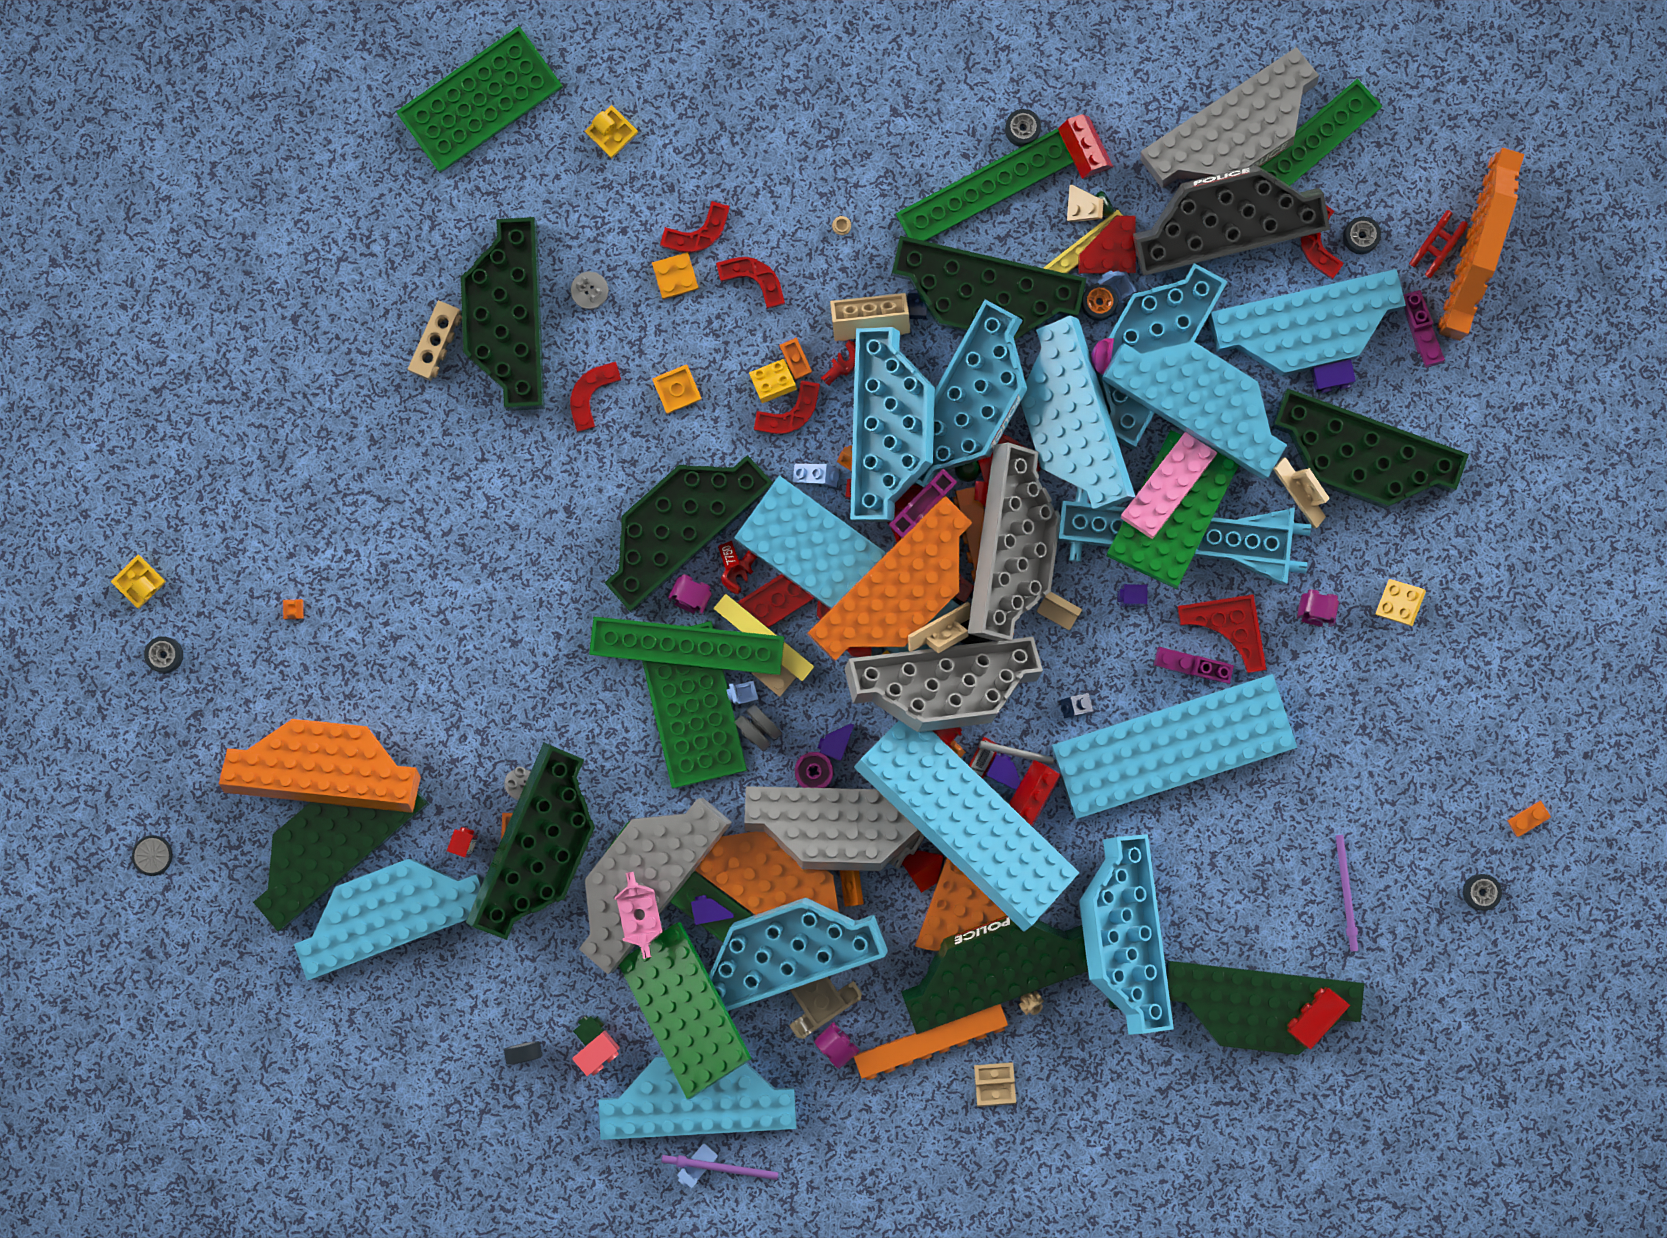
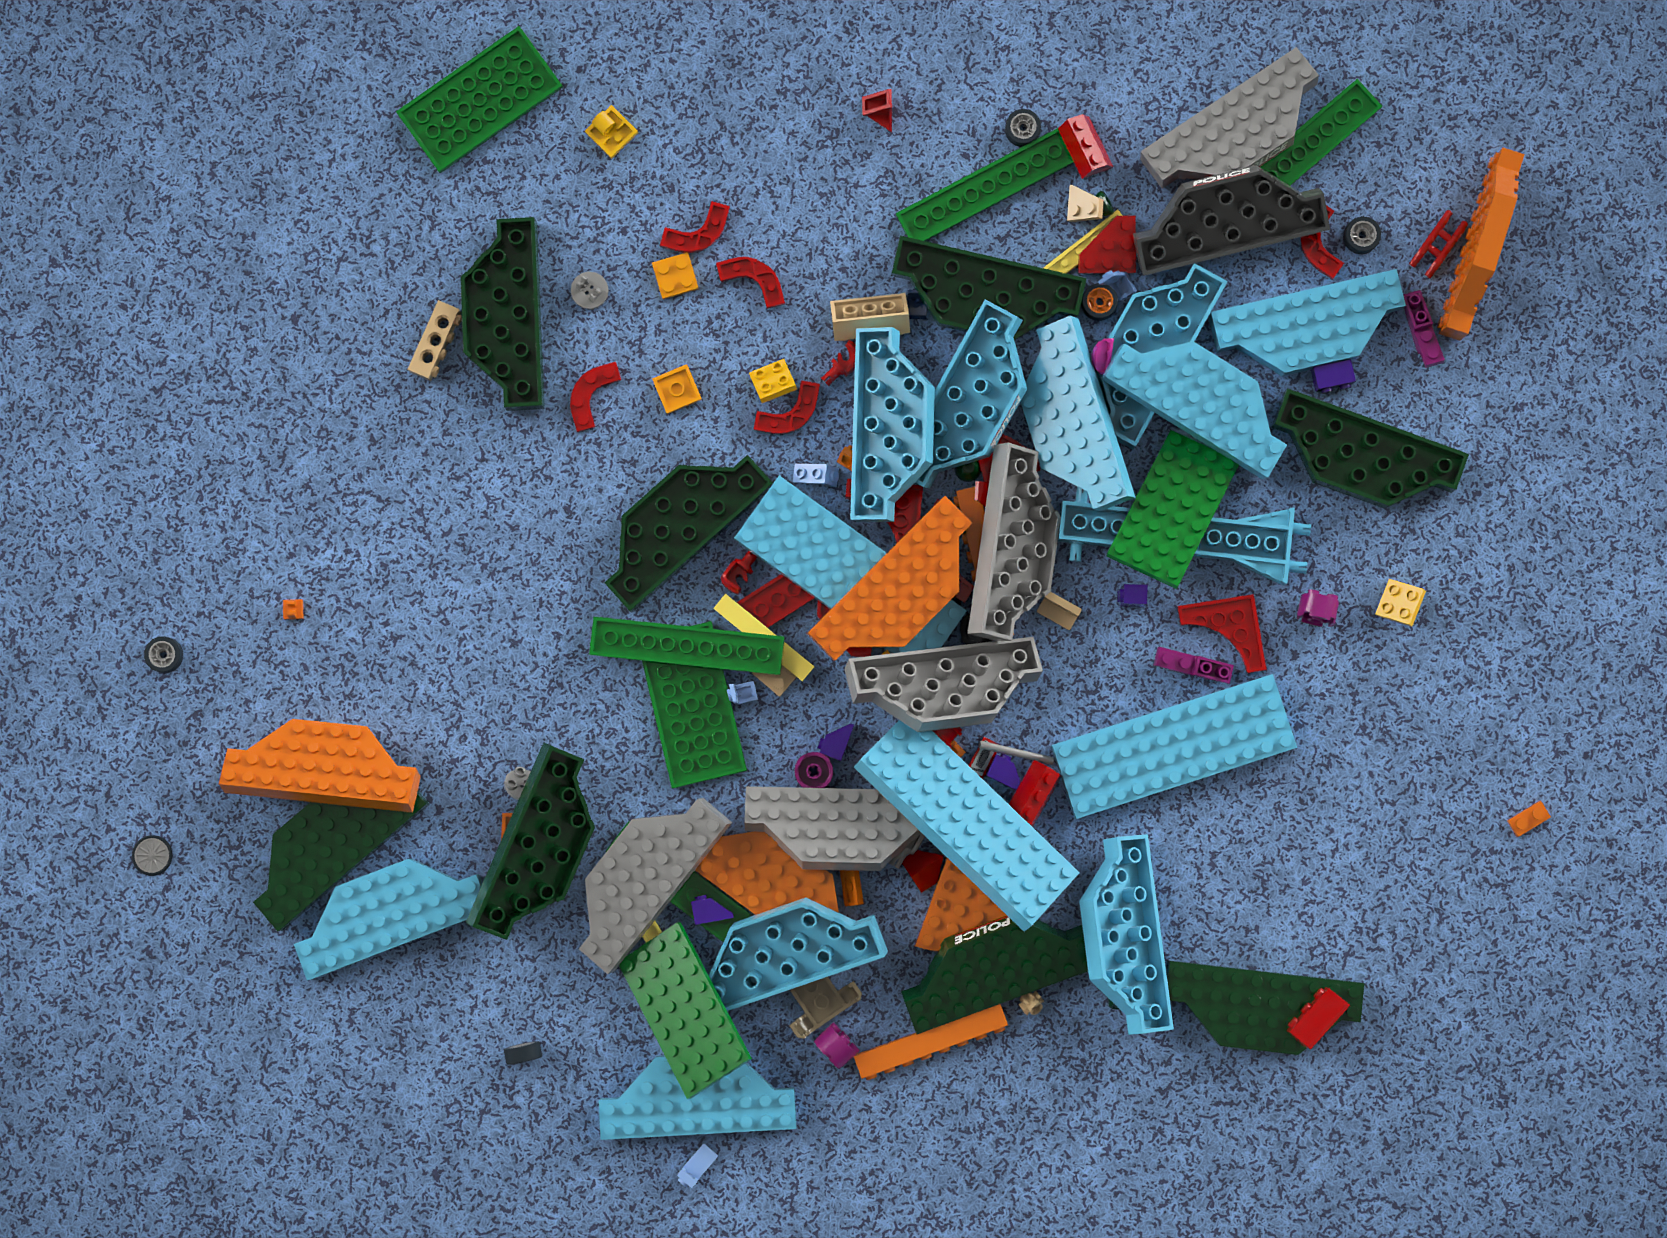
(138, 581): yellow plate -> none
(462, 842): red brick -> none
(589, 1028): dark green brick -> none
(601, 1049): coral brick -> none
(636, 930): bright pink plate -> none
(682, 1161): medium lavender bar -> none
(690, 594): magenta brick -> none
(728, 555): red sticker -> none
(755, 730): dark grey wheel -> none
(795, 358): orange plate -> none
(841, 225): tan plate -> none
(879, 108): none -> red slope
(922, 503): magenta arch -> none
(943, 631): tan bracket -> none
(995, 1084): tan slope -> none
(1076, 705): bracket -> none
(1168, 485): bright pink plate -> none
(1304, 490): tan bracket -> none
(1351, 930): medium lavender bar -> none
(1491, 896): wheel -> none

